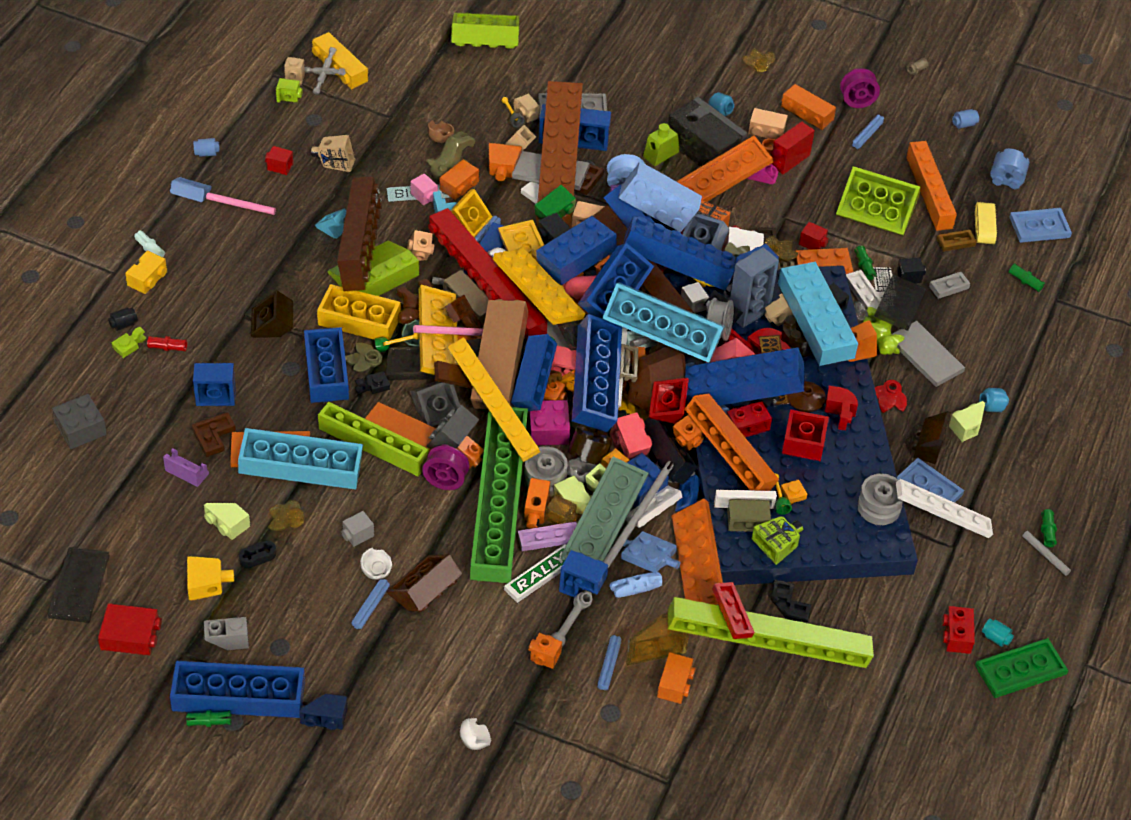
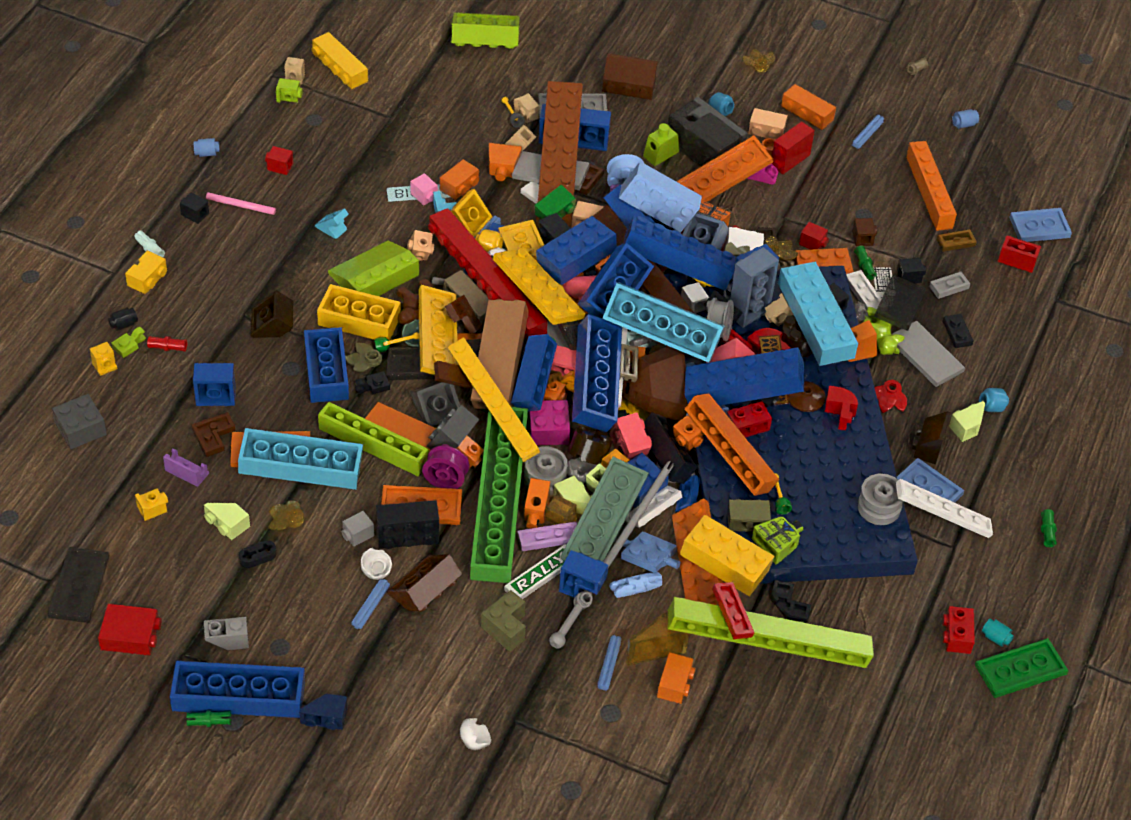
(103, 358): none -> yellow brick
(151, 504): none -> yellow brick
(189, 189): medium blue slope -> none
(194, 207): none -> black brick
(206, 577): yellow torso -> none
(323, 71): light grey piece -> none
(335, 153): tan torso -> none
(359, 234): reddish brown brick -> none
(407, 524): none -> black brick
(440, 132): medium nougat hair -> none
(447, 499): none -> orange tile
(448, 330): bright pink bar -> none
(450, 154): olive animal -> none
(489, 239): none -> yellow head
(503, 622): none -> olive brick
(545, 650): orange brick -> none
(629, 76): none -> reddish brown slope
(669, 400): red slope -> none
(723, 496): white tile -> none
(726, 555): none -> yellow brick
(794, 491): light orange plate -> none
(805, 435): red brick -> none
(859, 88): magenta wheel -> none
(864, 231): none -> reddish brown brick
(878, 201): lime slope -> none
(958, 331): none -> black plate
(985, 223): light yellow beam -> none
(1009, 168): medium blue brick -> none
(1021, 255): none -> red brick
(1026, 277): green pin -> none
(1046, 553): light grey bar -> none

